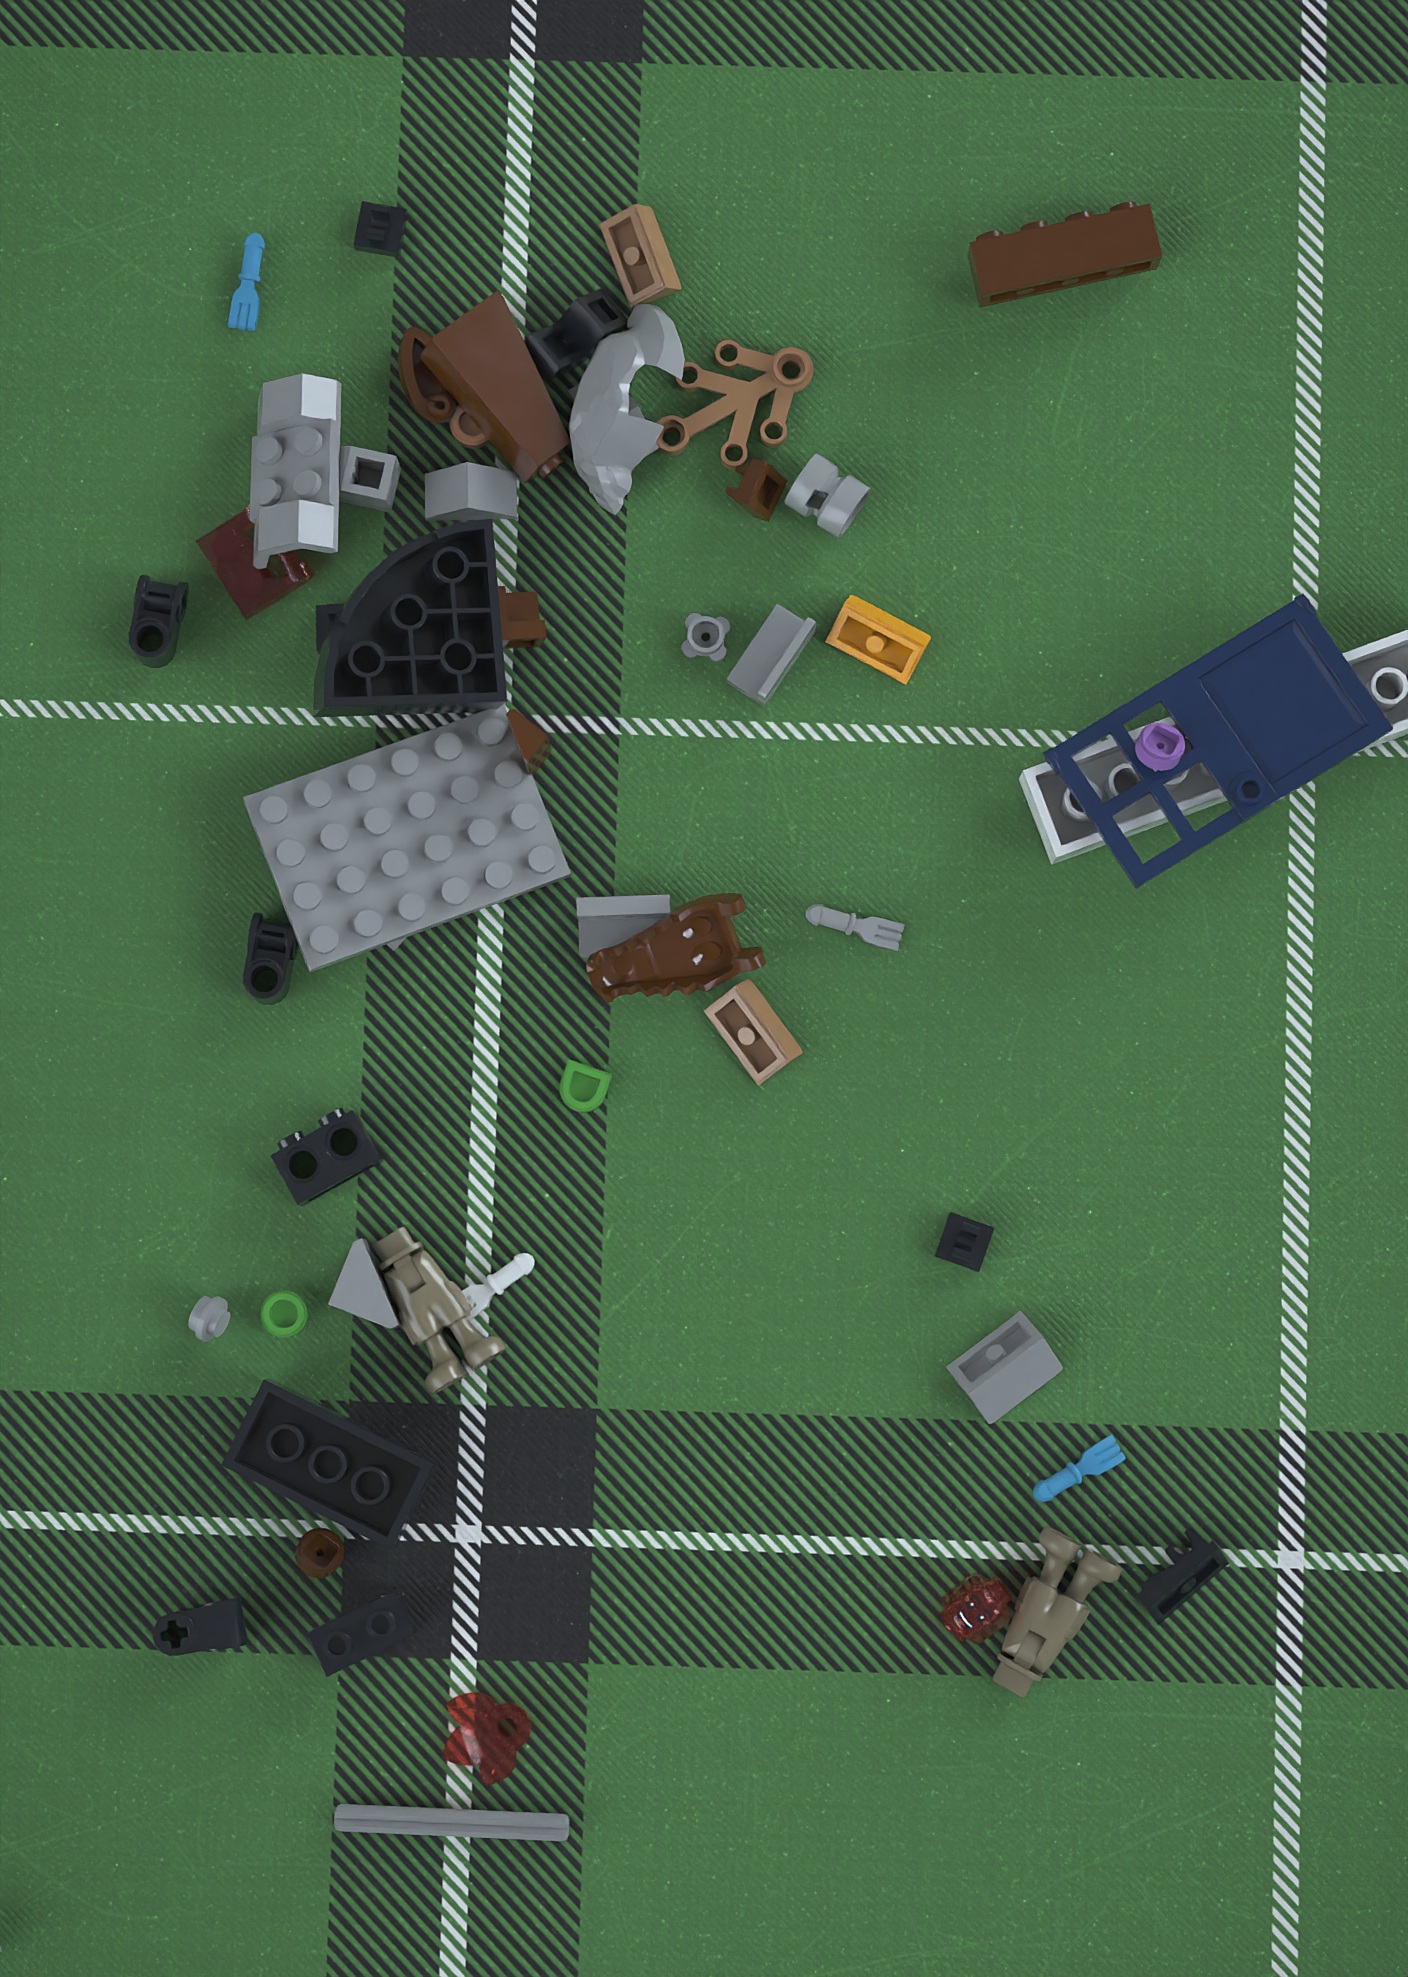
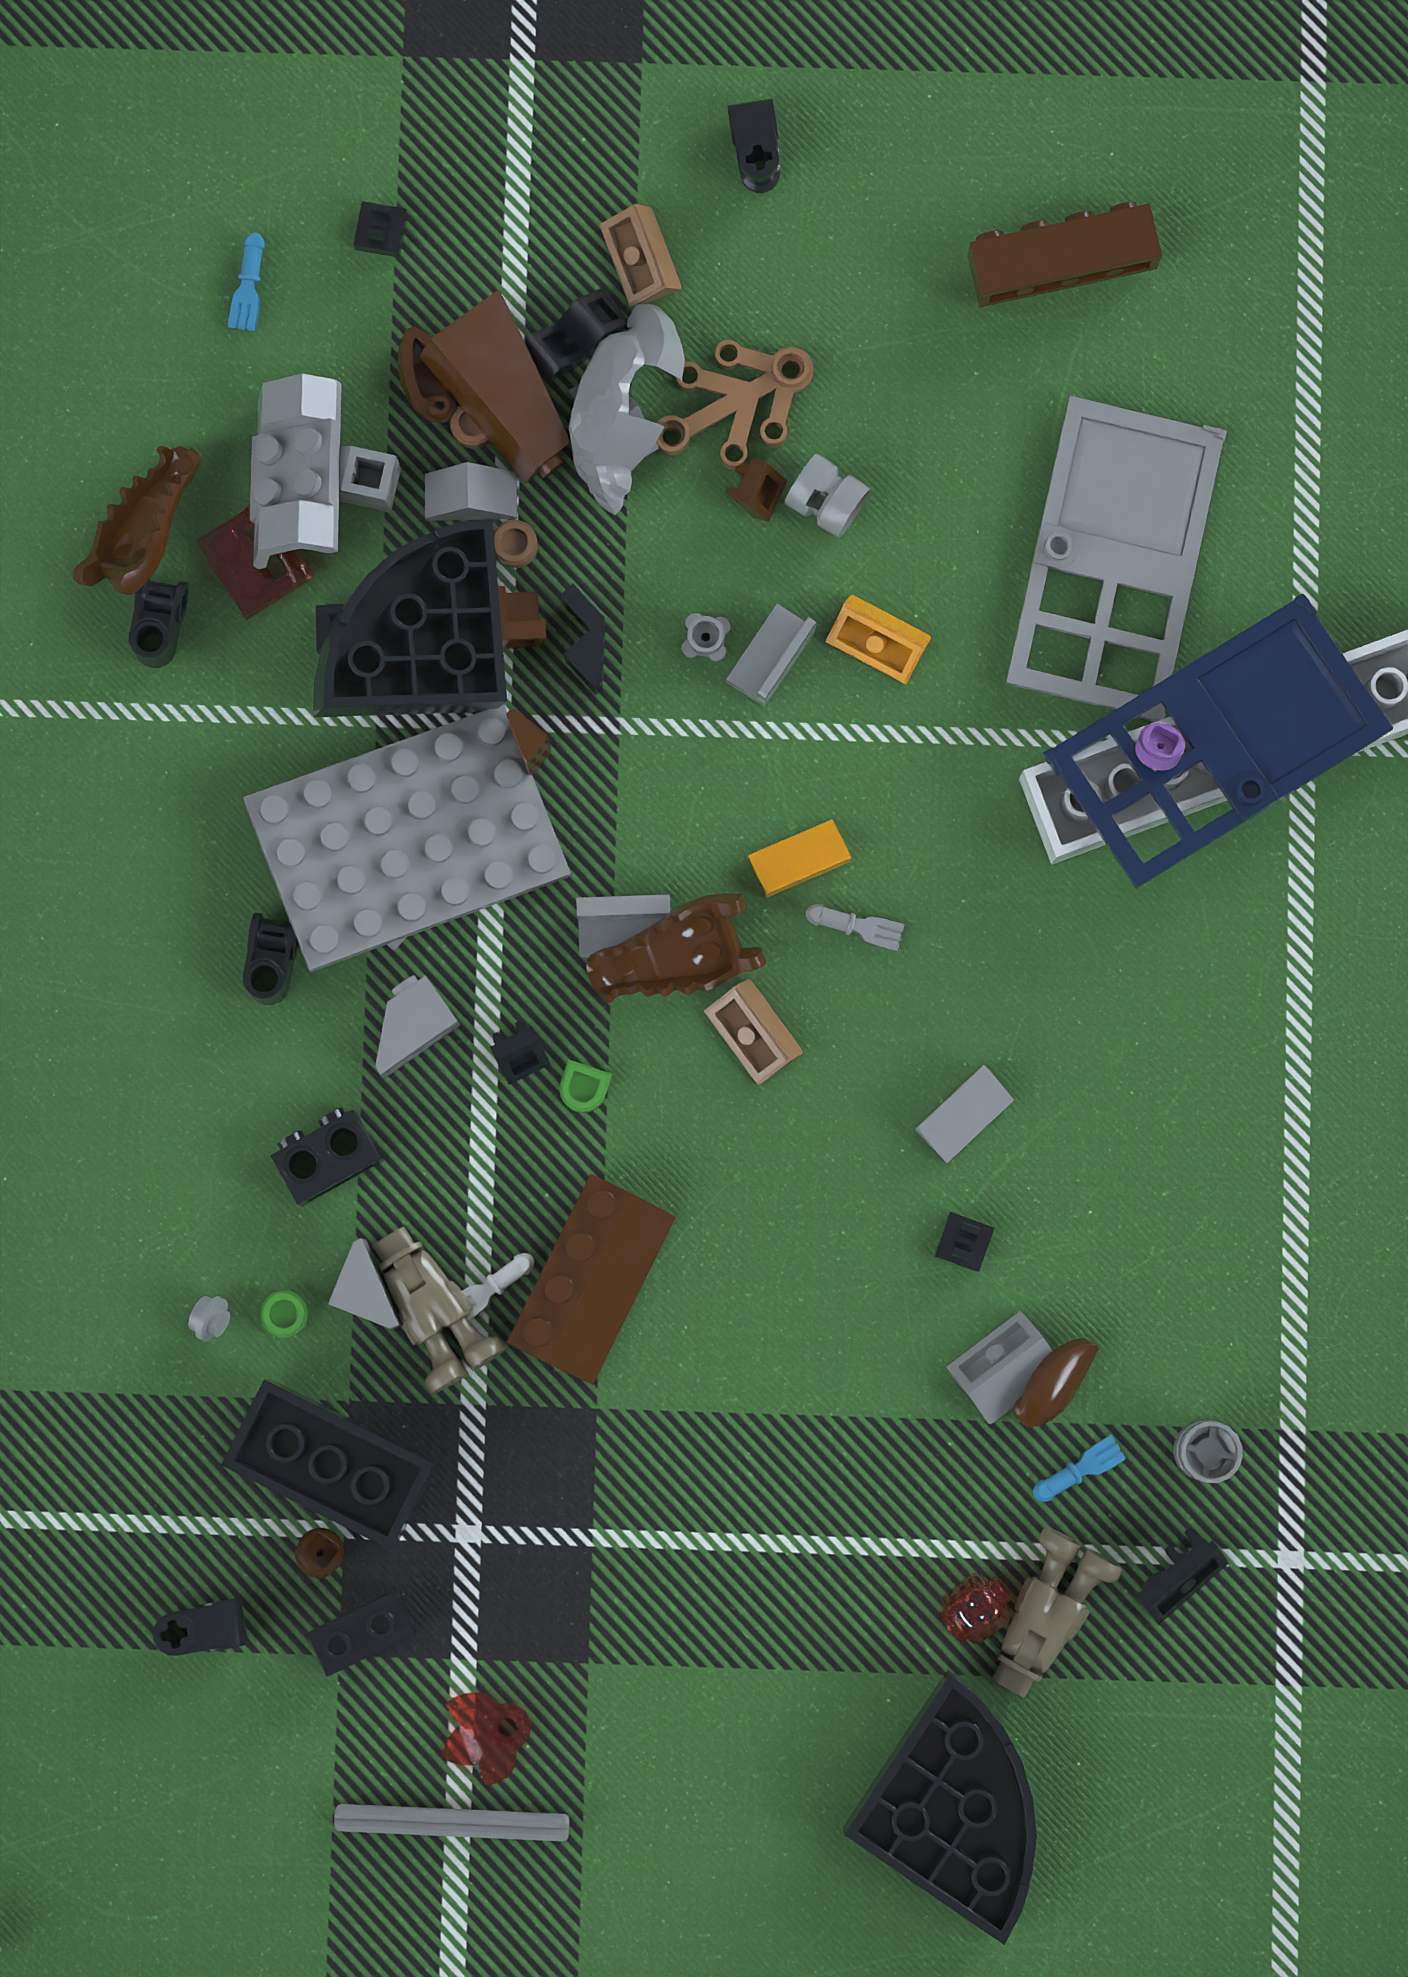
(137, 530): none -> reddish brown animal
(412, 1024): none -> light grey slope
(515, 543): none -> medium nougat tile
(519, 1054): none -> black tile
(588, 653): none -> black slope
(591, 1279): none -> reddish brown slope
(755, 140): none -> black piece
(799, 858): none -> light orange slope
(955, 1810): none -> black brick
(964, 1114): none -> light grey slope
(1055, 1382): none -> reddish brown arm
(1123, 511): none -> light grey door
(1208, 1451): none -> light grey wheel

